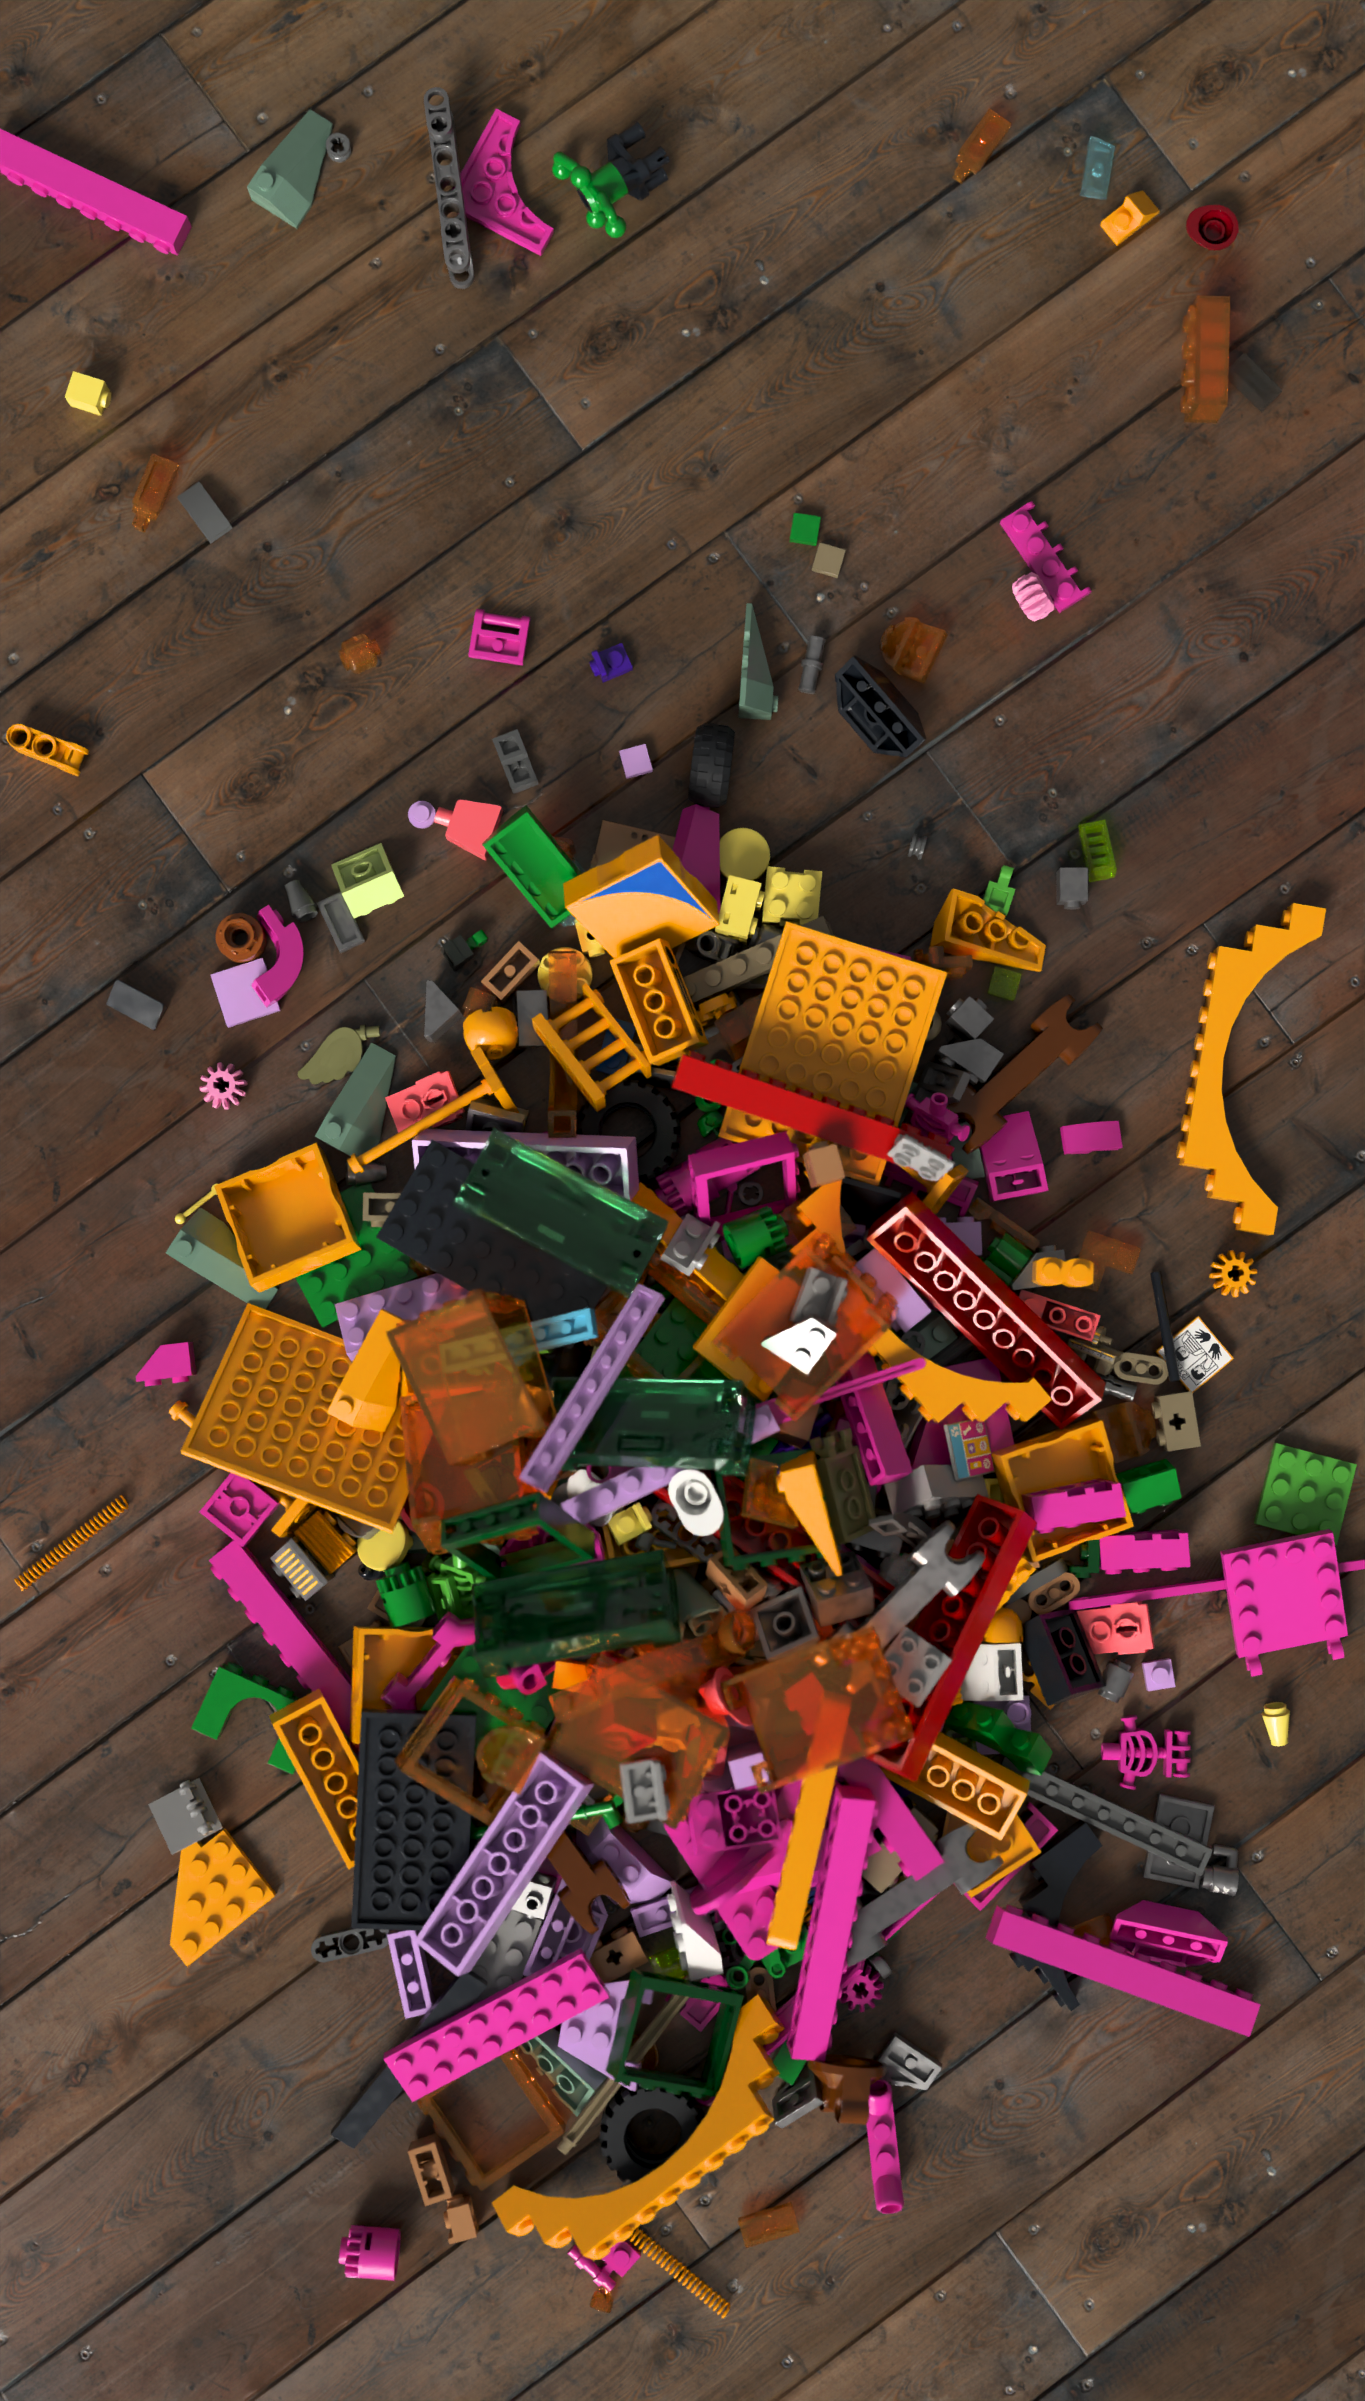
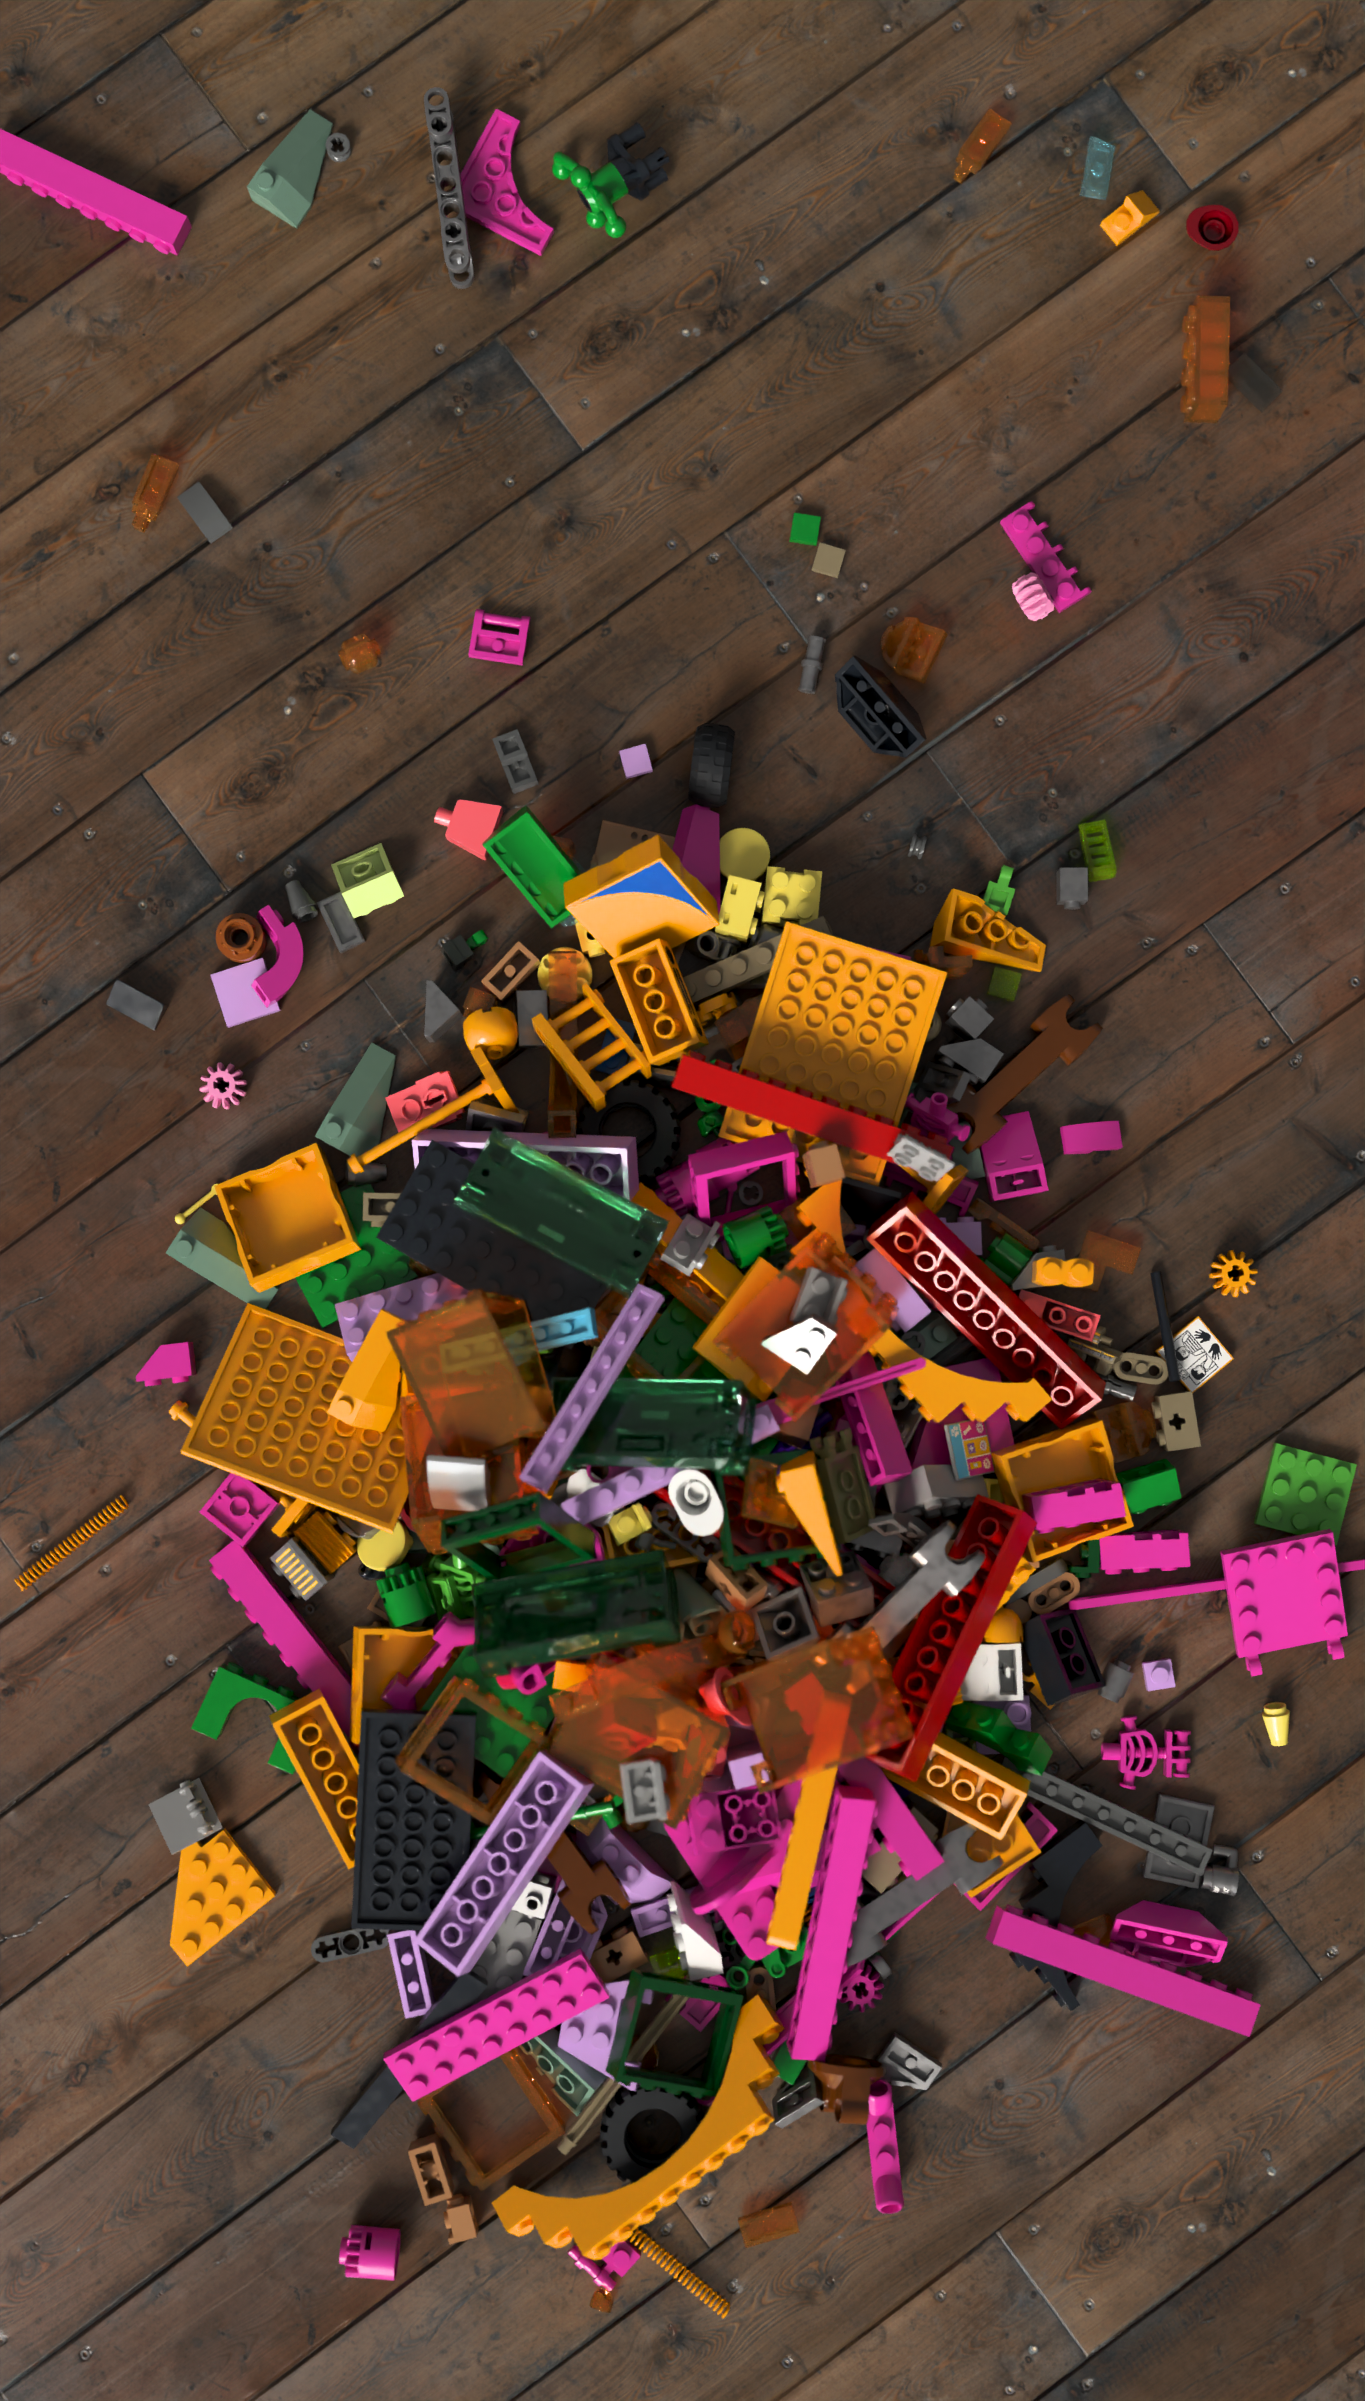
(64, 754): light orange piece -> none
(88, 393): light yellow brick -> none
(337, 1054): olive animal -> none
(421, 814): lavender plate -> none
(458, 1483): none -> light grey slope
(508, 1756): clear orange slope -> none
(610, 662): dark purple bracket -> none
(756, 683): sand green wedge -> none
(915, 1665): light grey hinge -> none
(1118, 1628): coral piece -> none
(1206, 1134): light orange arch -> none

